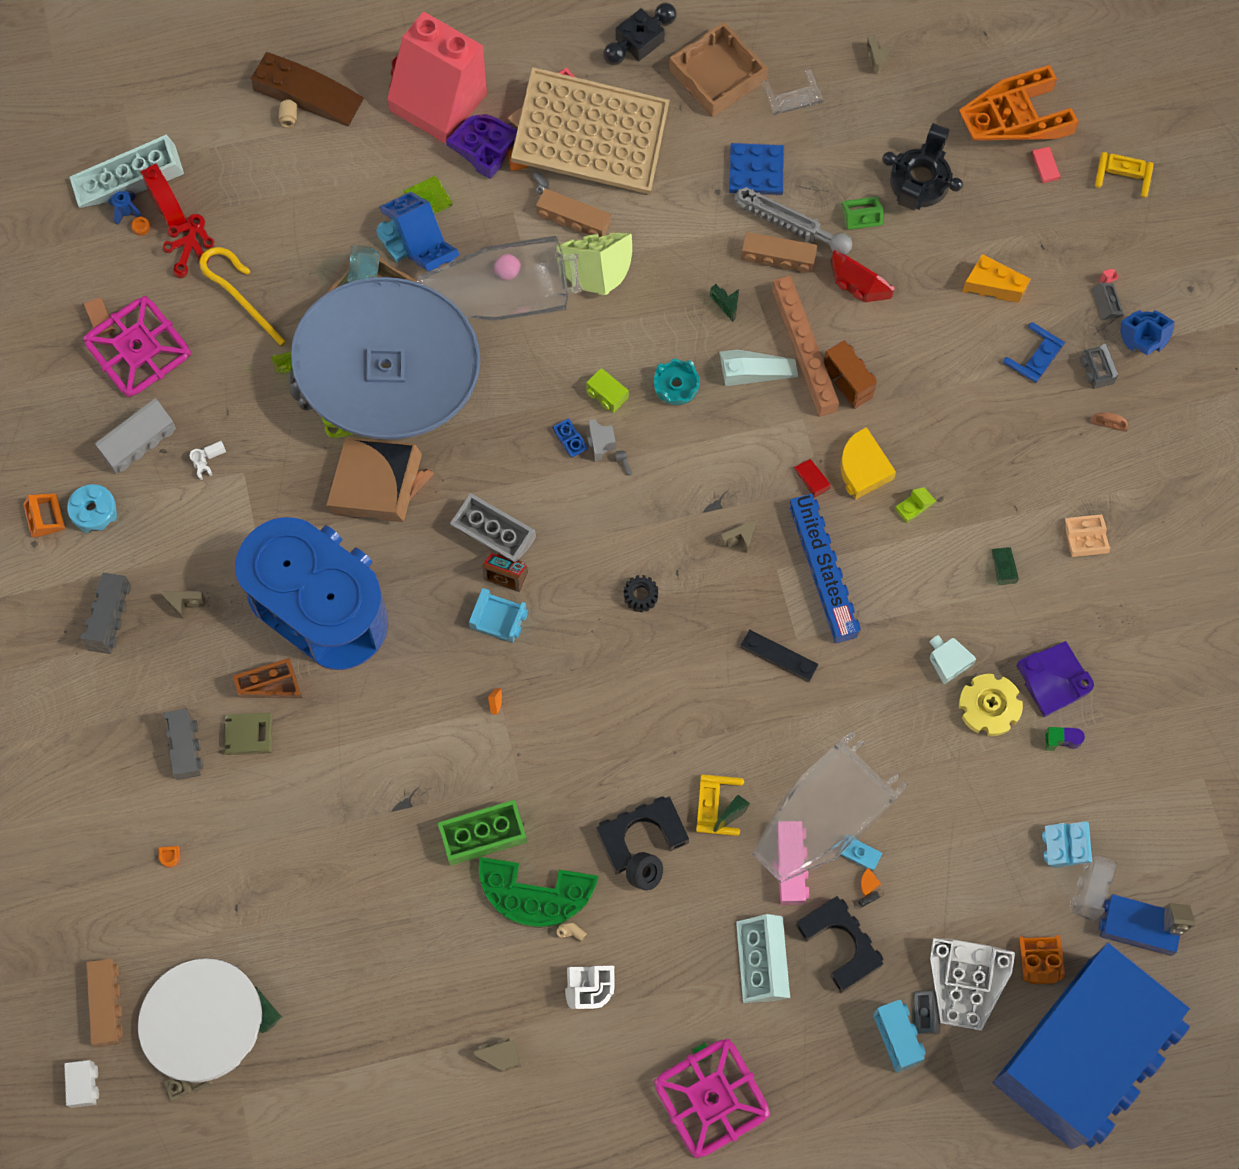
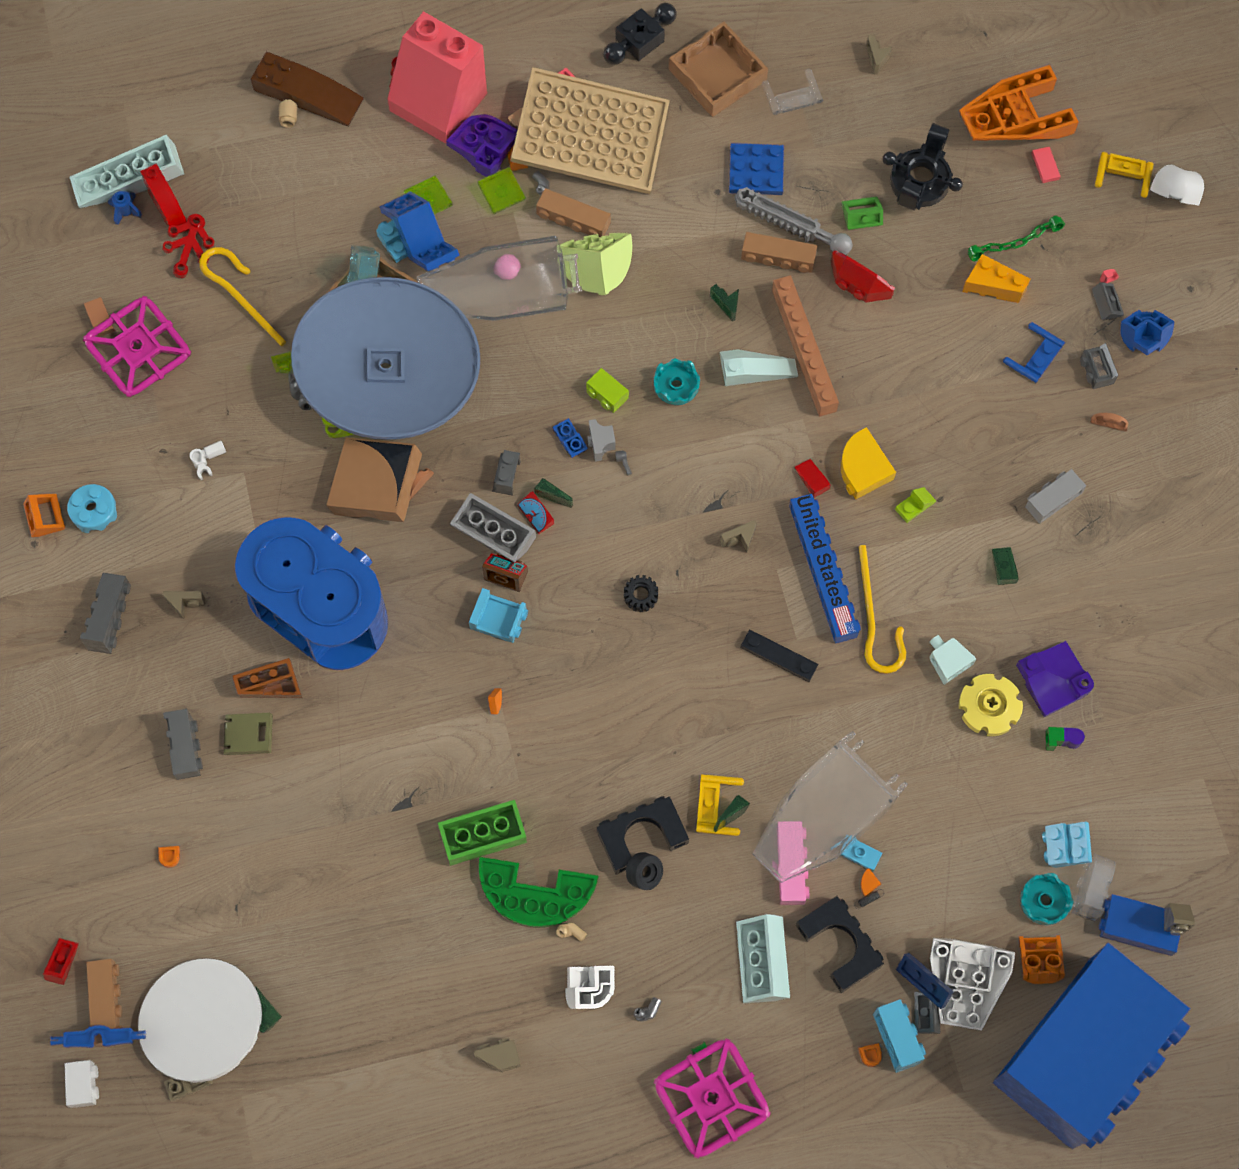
(60, 961): none -> red slope
(86, 1038): none -> blue piece
(135, 436): light grey slope -> none
(140, 226): orange tile -> none
(501, 190): none -> clear neon green plate
(506, 472): none -> dark grey window
(536, 512): none -> slope
(548, 491): none -> clear green slope
(648, 1012): none -> flat silver arm
(856, 382): dark orange piece -> none
(870, 1055): none -> orange tile
(871, 623): none -> yellow piece
(924, 980): none -> dark blue plate
(1055, 223): none -> green piece
(1055, 495): none -> light grey brick
(1055, 889): none -> teal plate
(1087, 535): light nougat slope -> none
(1179, 184): none -> white brick

